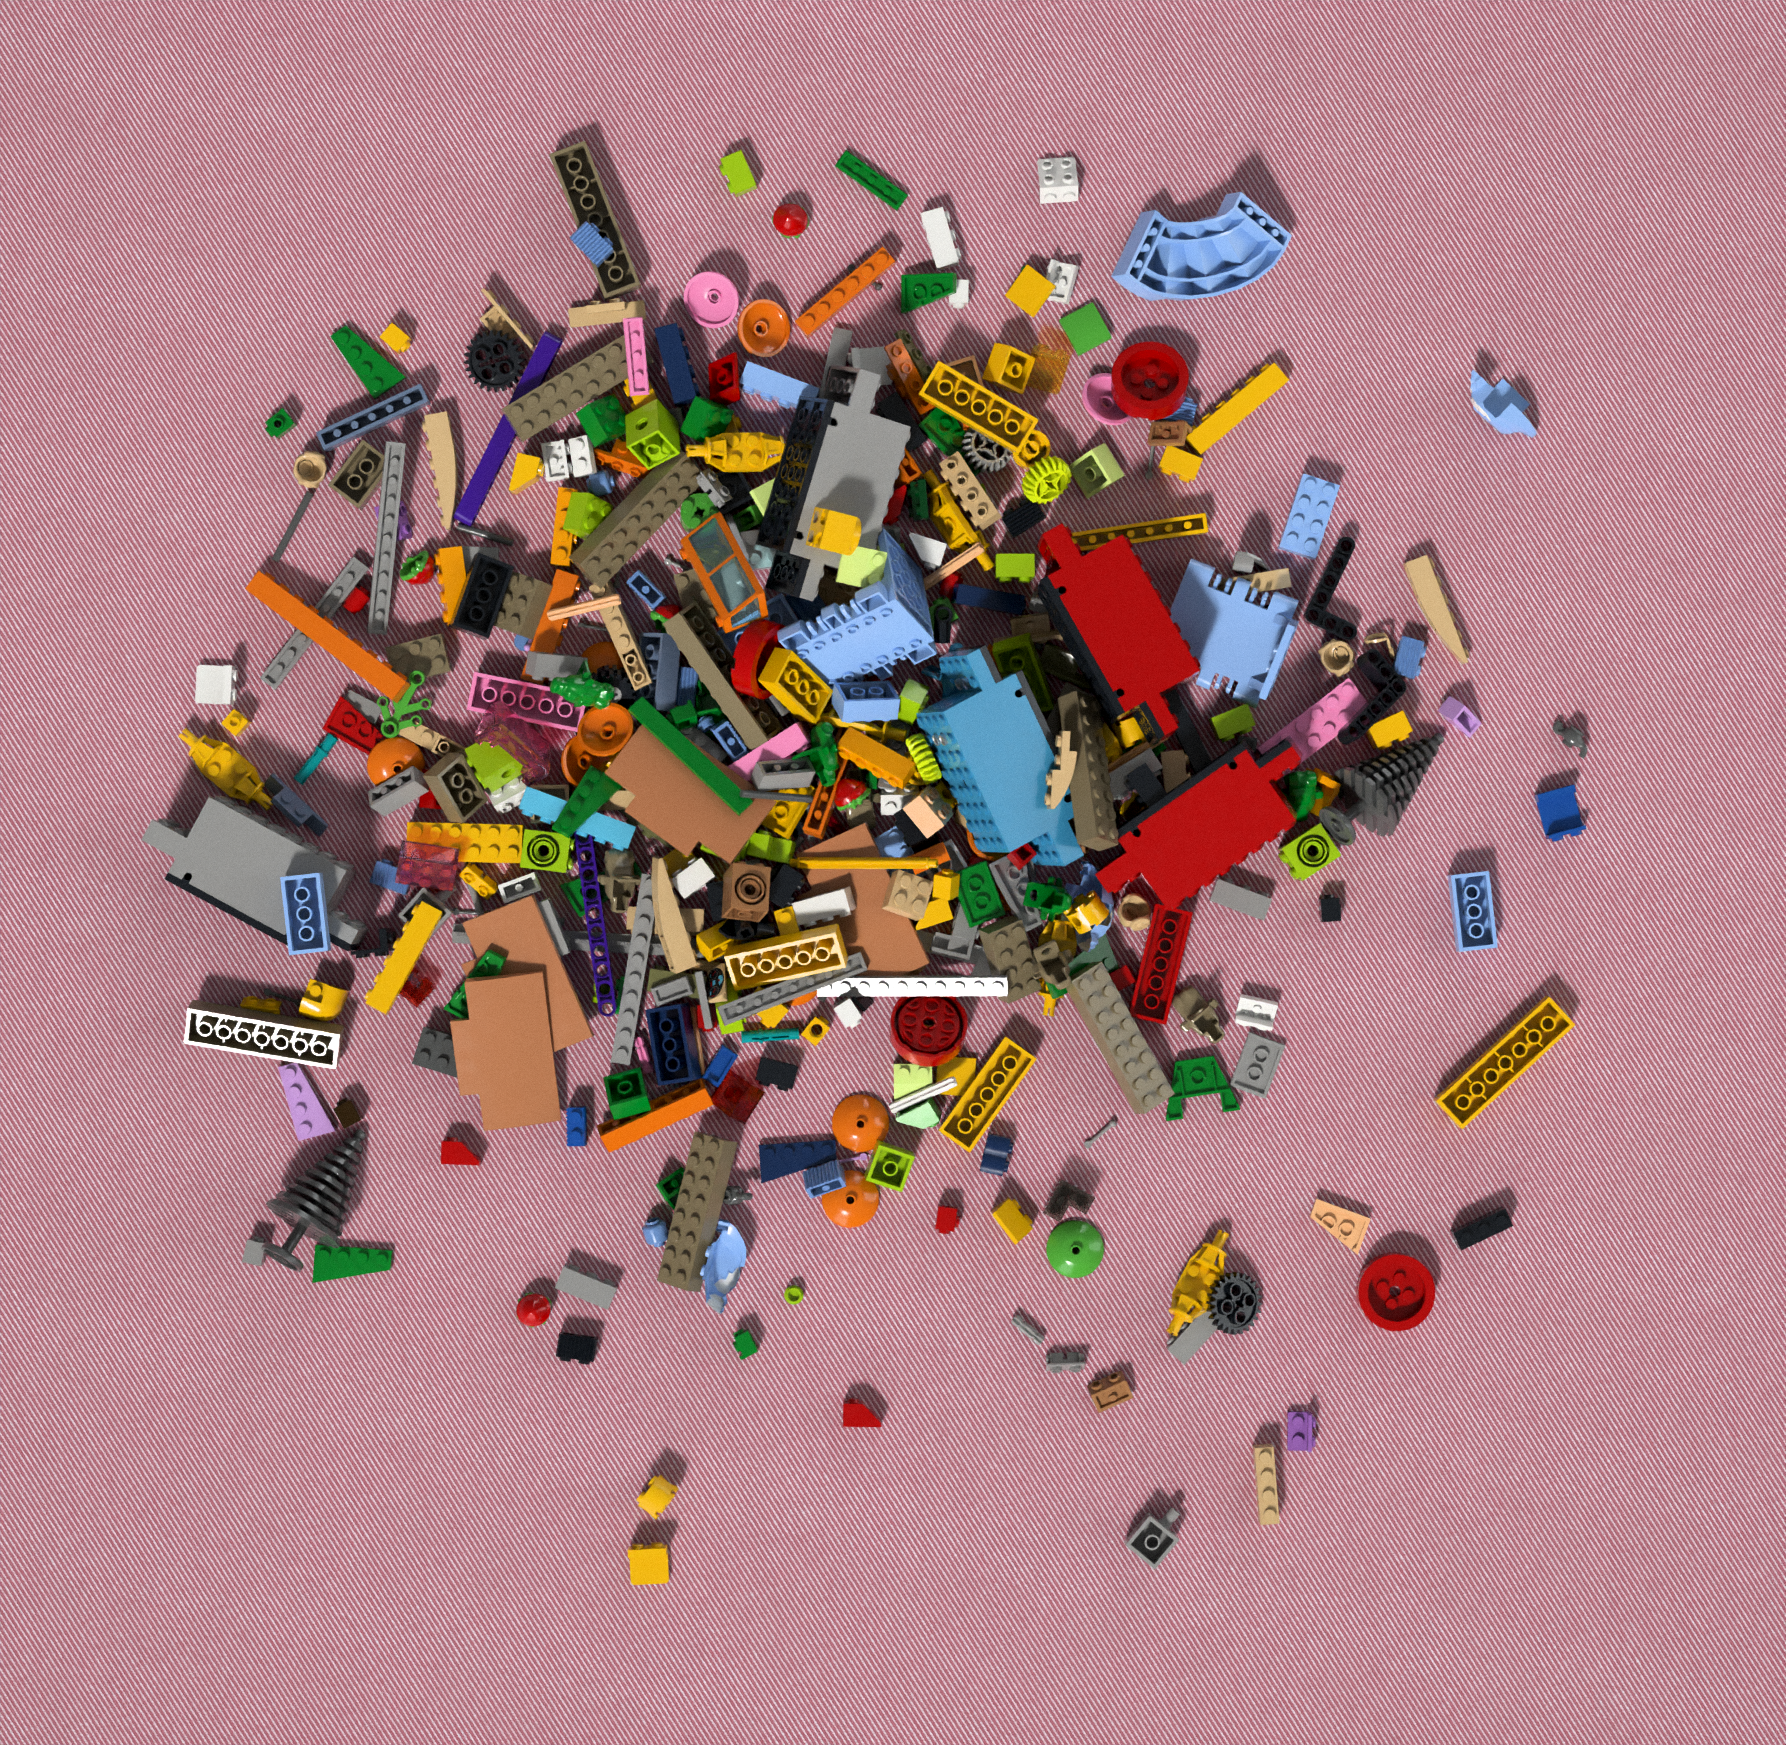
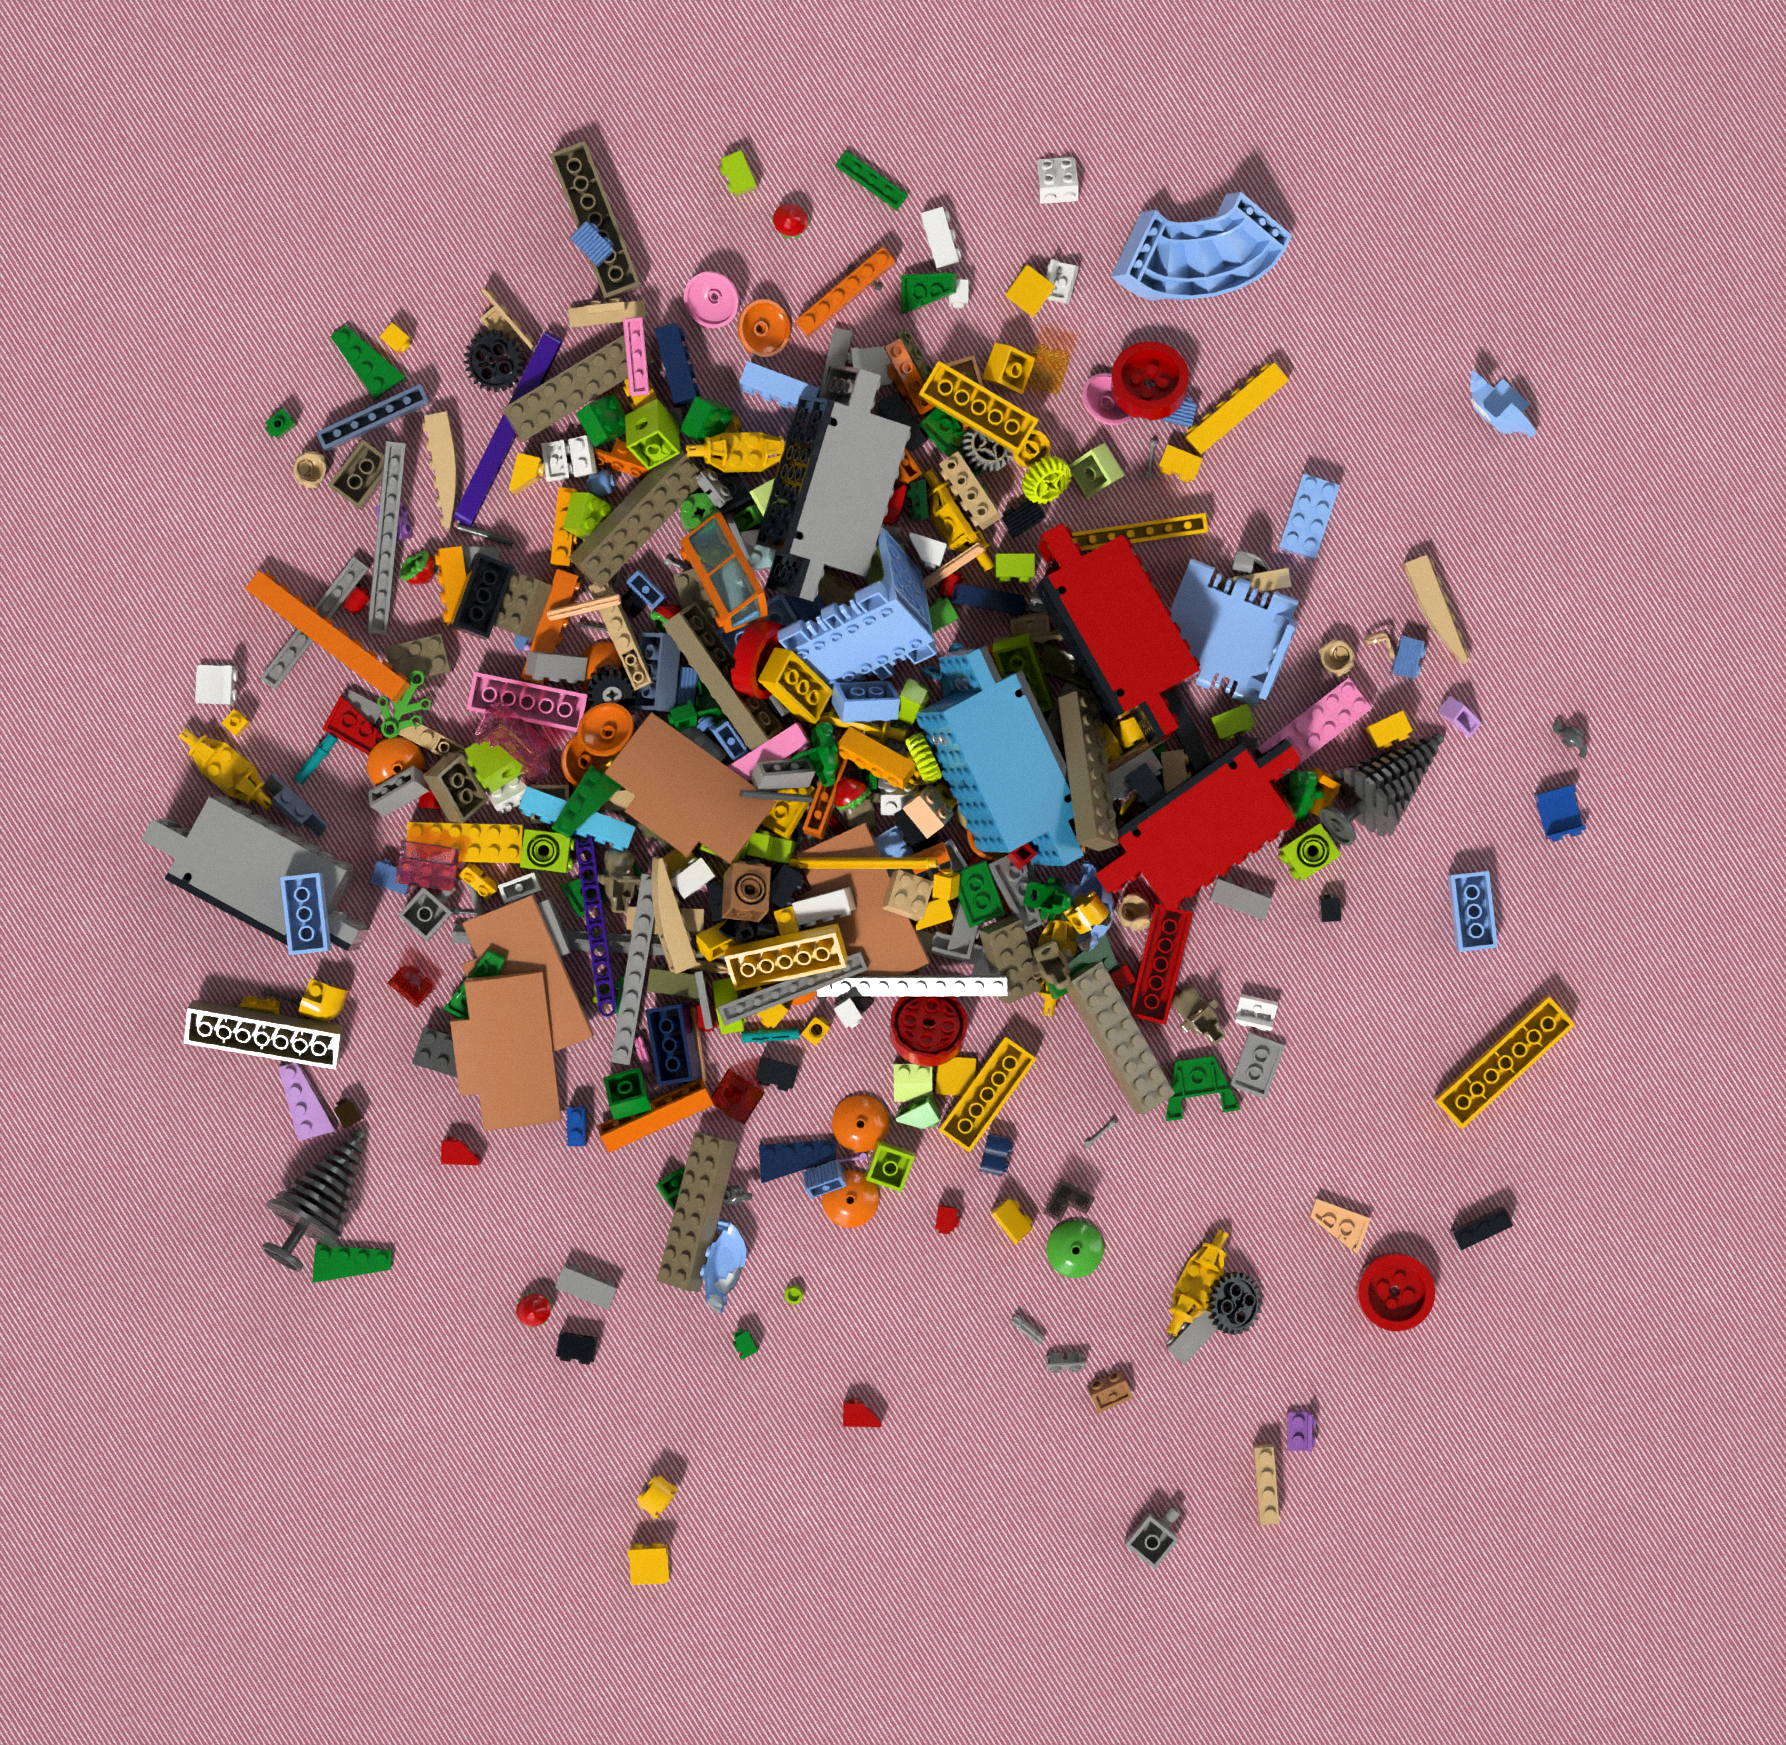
(253, 1253): light grey brick -> none
(292, 526): dark grey bar -> none
(387, 938): black bracket -> none
(404, 957): yellow brick -> none
(583, 689): green piece -> none
(632, 603): none -> black slope
(655, 1231): medium blue head -> none
(671, 991): light grey tile -> none
(689, 755): green tile -> none
(717, 984): slope -> none
(719, 1066): blue tile -> none
(724, 379): red slope -> none
(834, 531): yellow piece -> none
(861, 567): yellowish green slope -> none
(923, 1094): white axle -> none
(942, 626): black piece -> none
(1060, 779): tan slope -> none
(1085, 329): bright green slope -> none
(1168, 433): medium nougat bracket -> none
(1328, 591): black beam -> none
(1389, 687): black beam -> none

